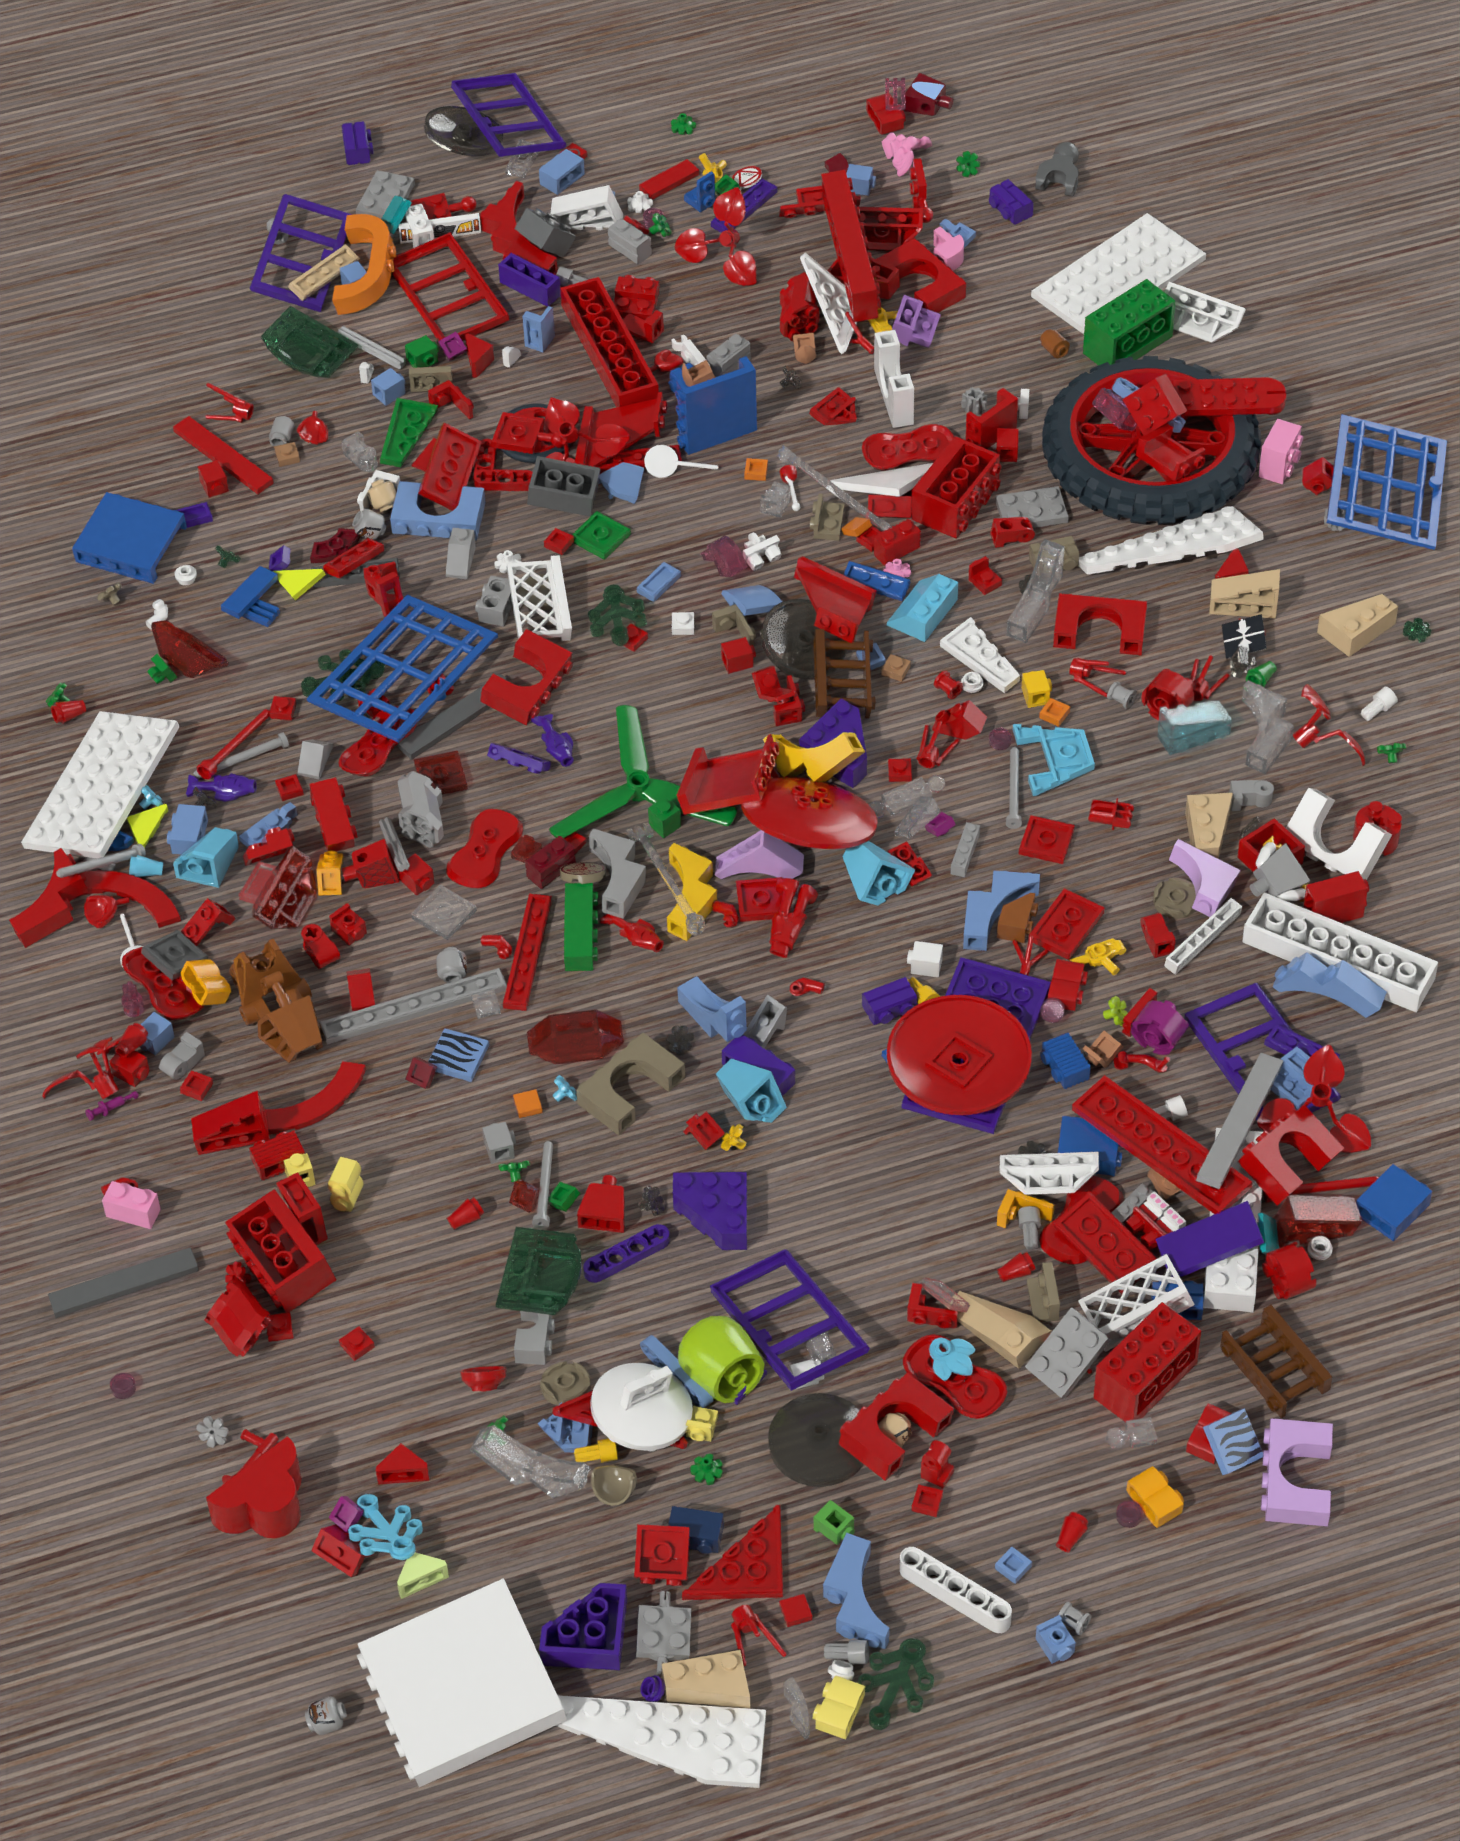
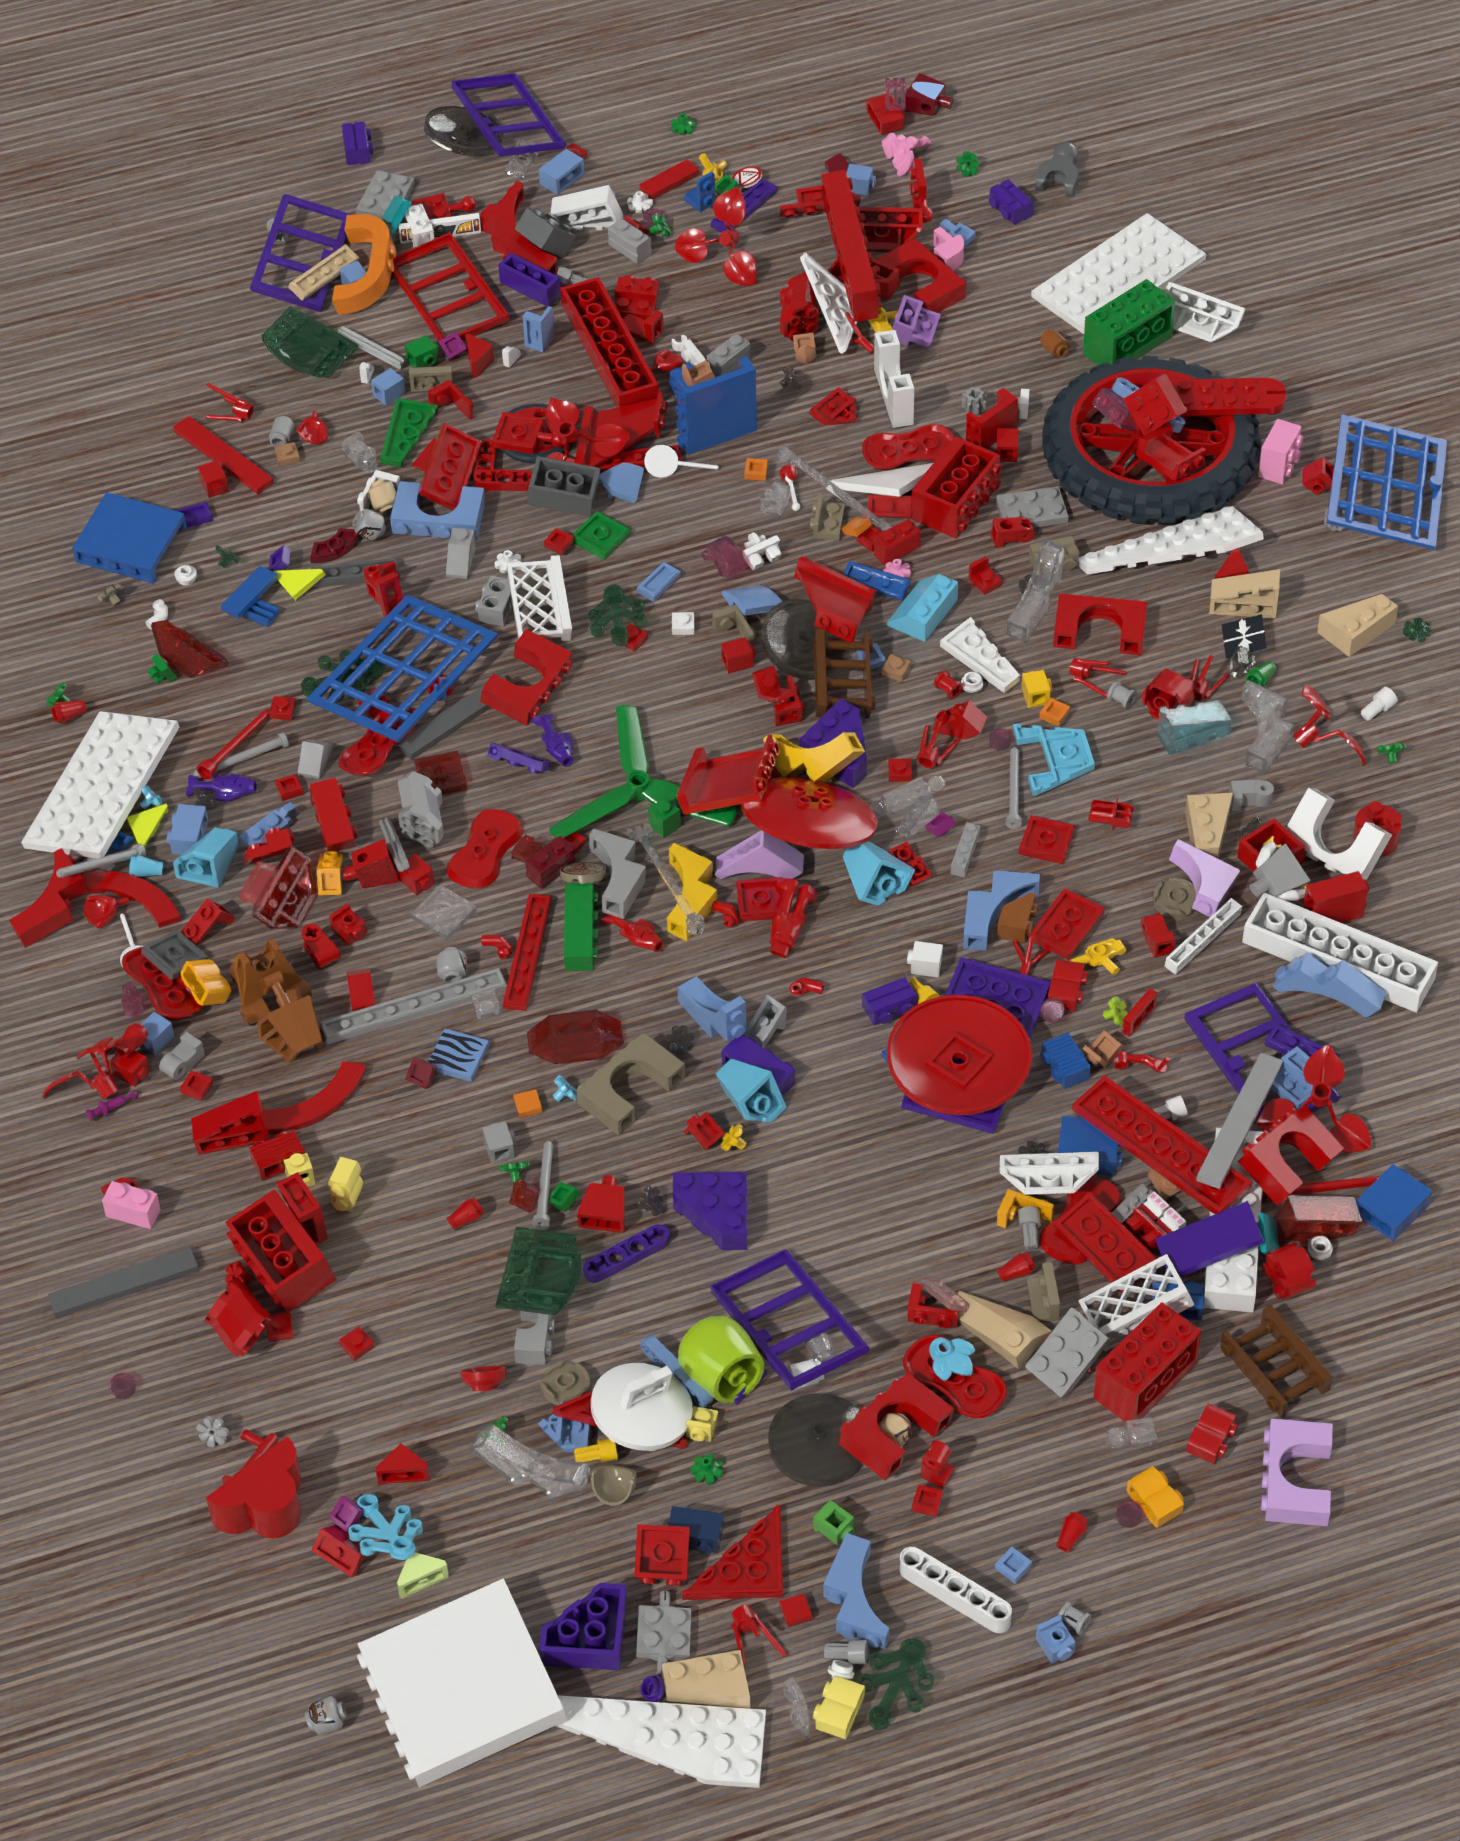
(353, 558): red tile -> none
(1159, 1026): magenta brick -> none
(1233, 1441): medium blue tile -> none

